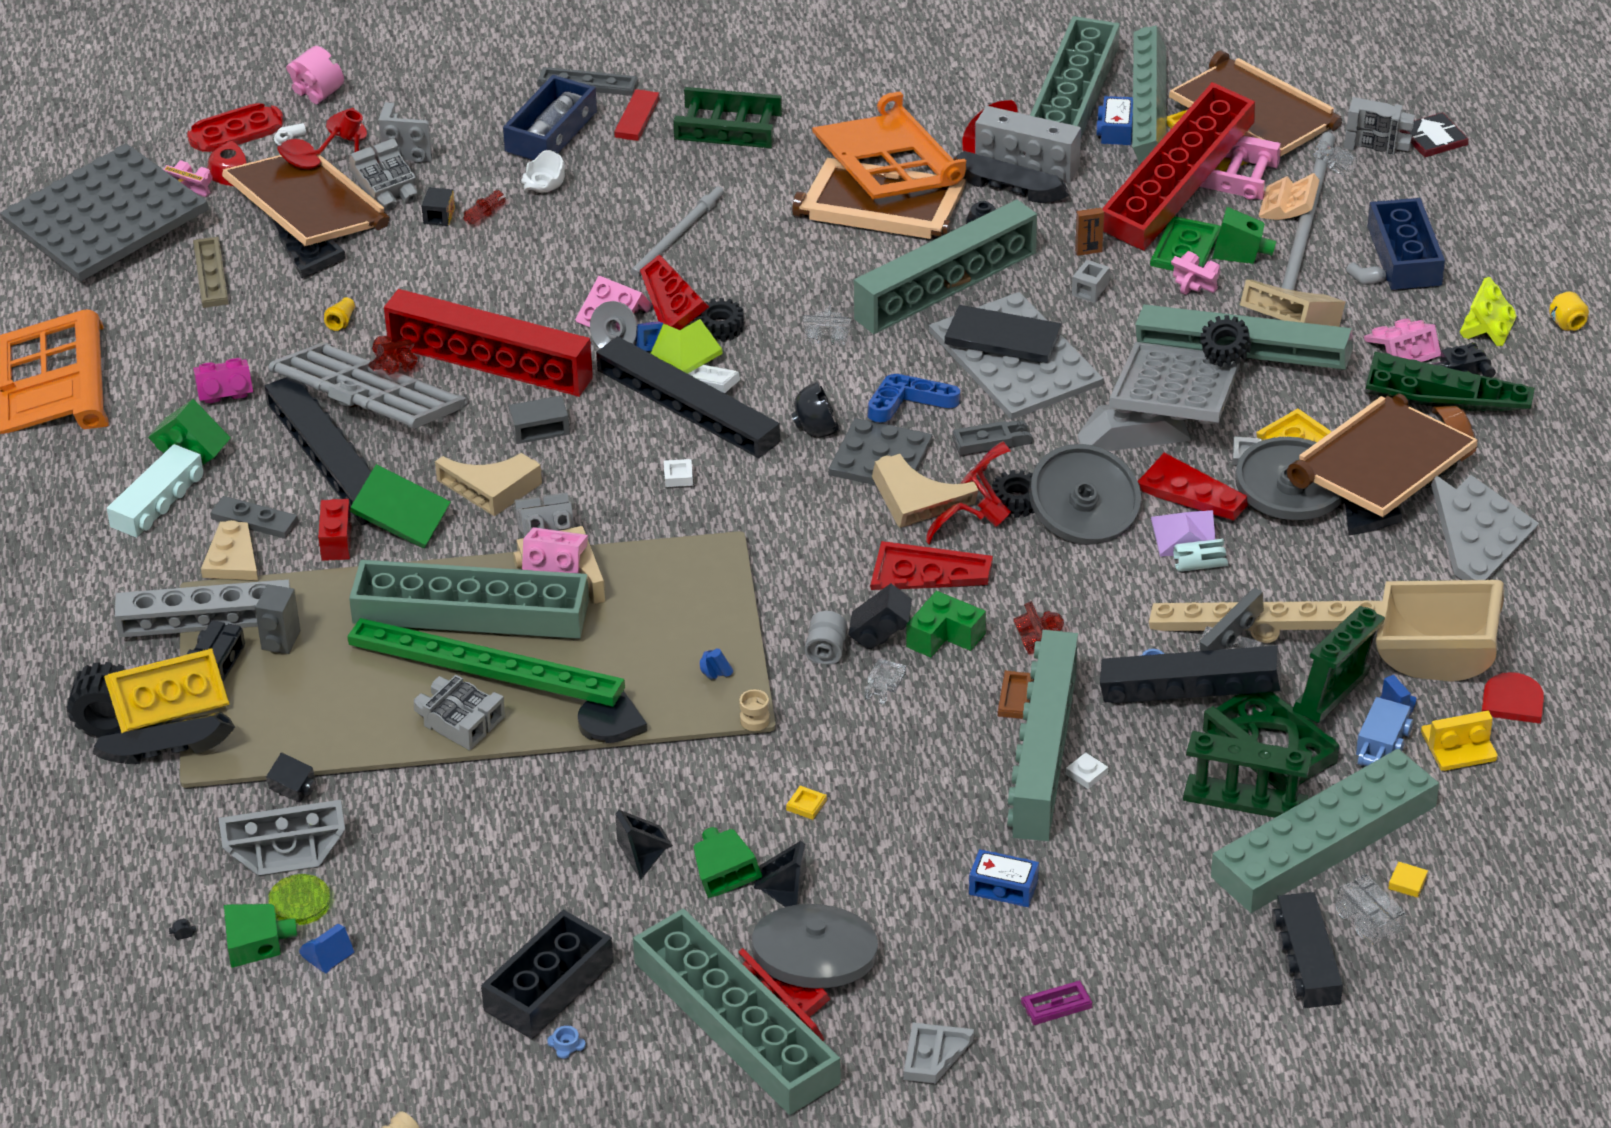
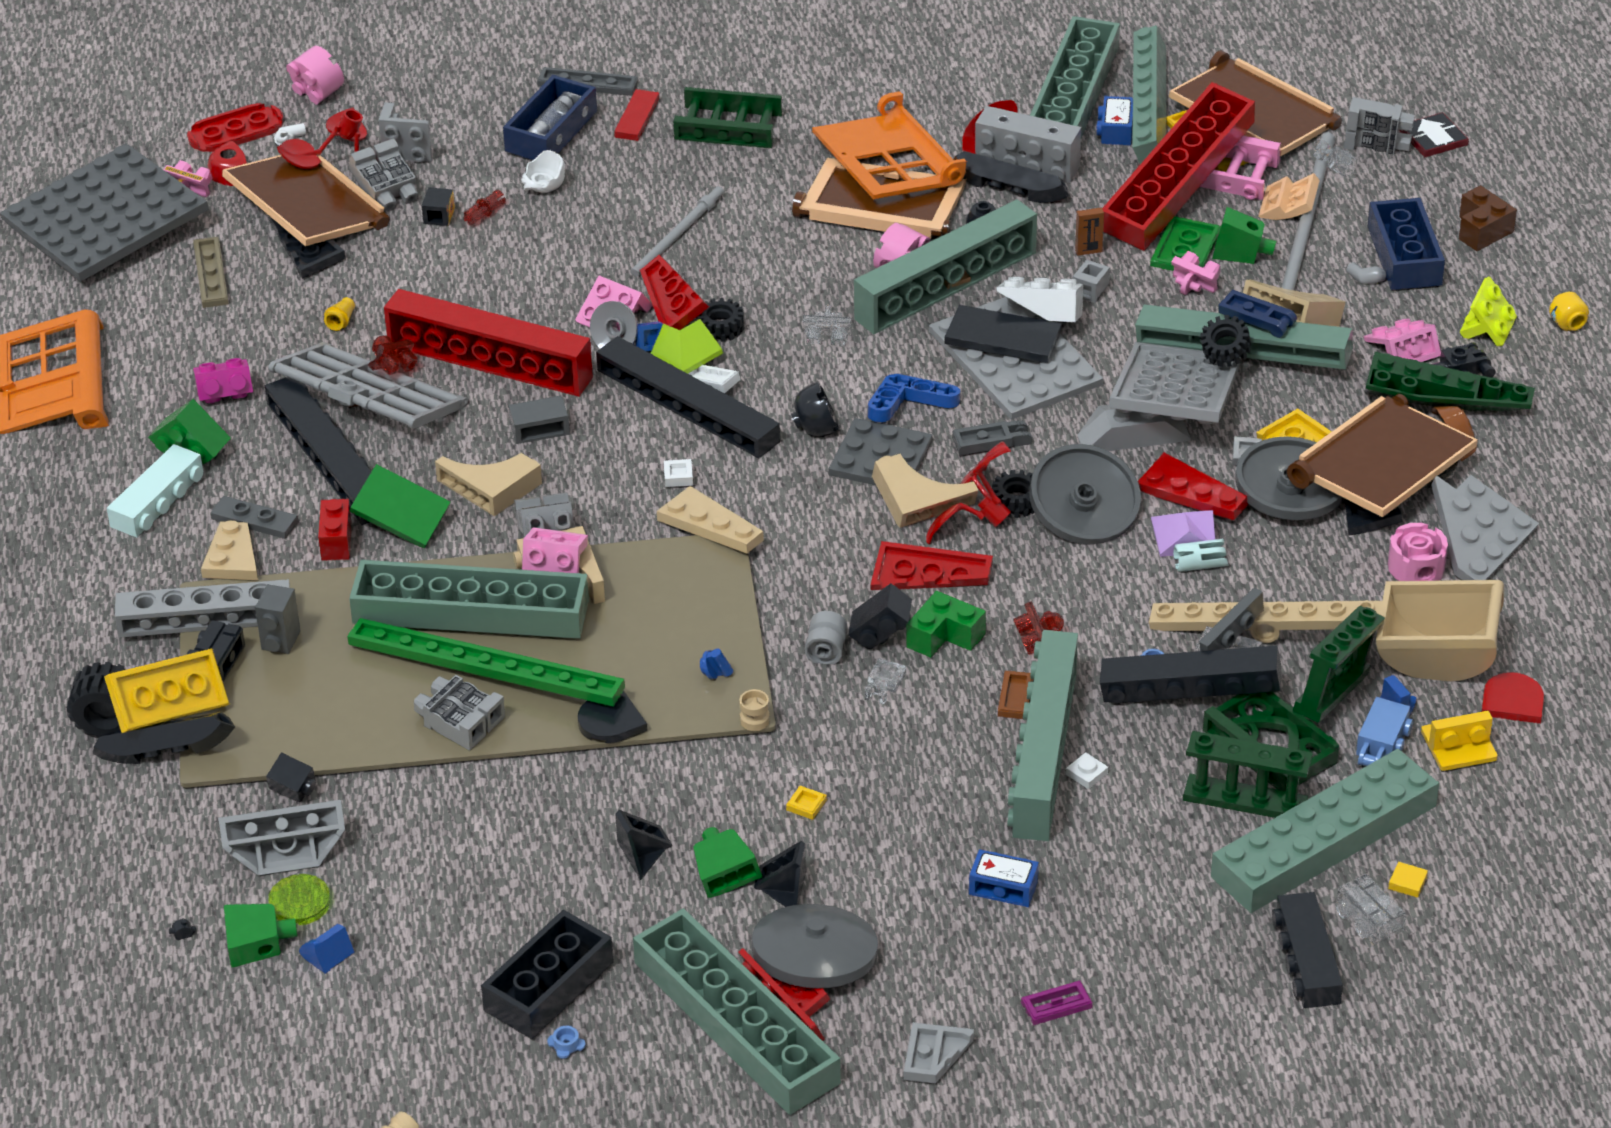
(707, 518): none -> tan wing
(897, 242): none -> bright pink brick
(1049, 300): none -> white slope
(1258, 312): none -> dark blue plate
(1417, 553): none -> bright pink brick
(1484, 218): none -> reddish brown brick

